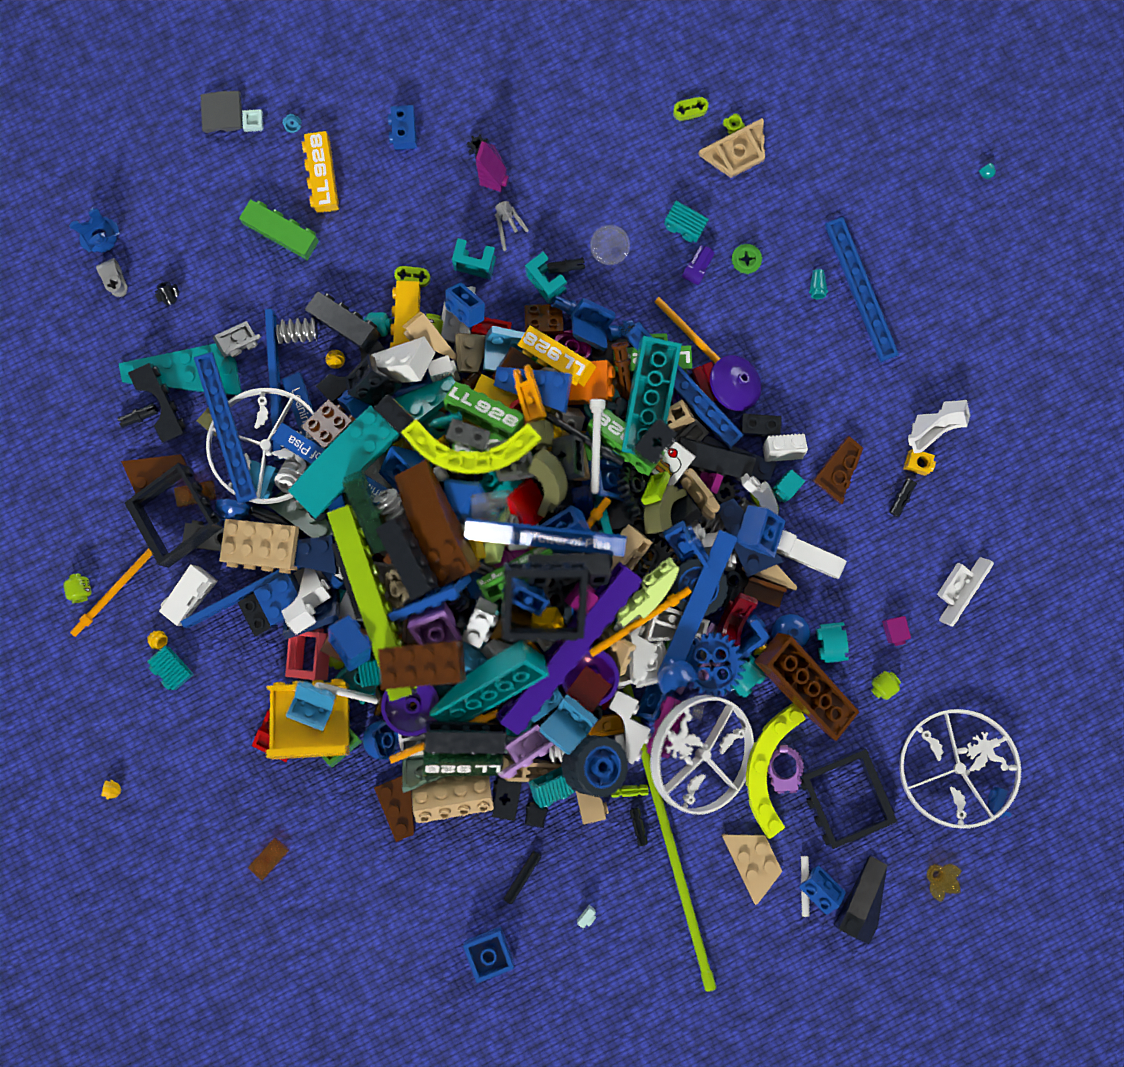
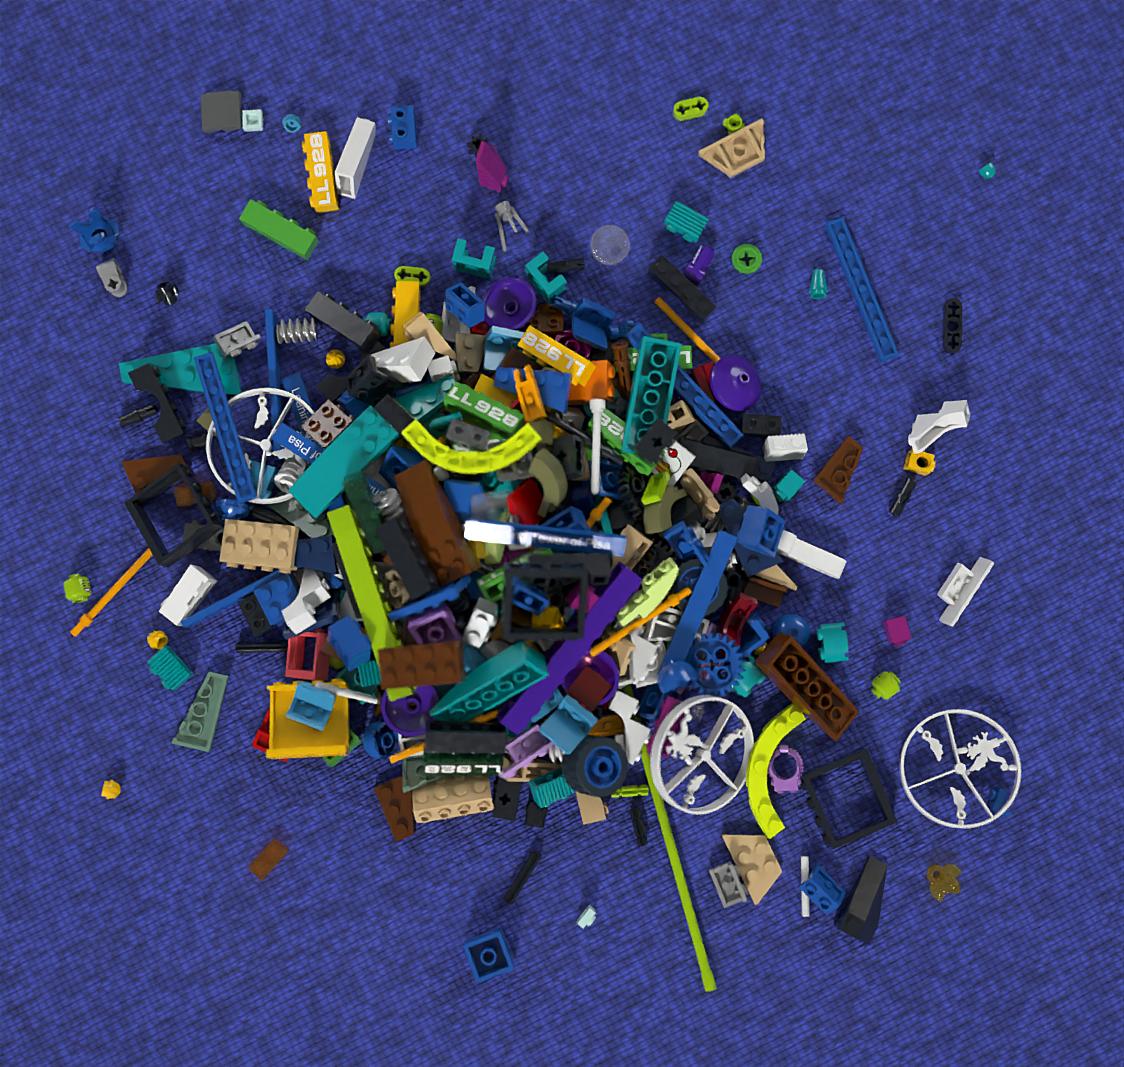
(197, 442): none -> black bush
(202, 719): none -> sand green wing
(257, 647): none -> black axle
(354, 158): none -> white slope
(503, 297): none -> dark purple dish
(691, 297): none -> black arch
(728, 885): none -> light grey bracket
(947, 312): none -> black beam

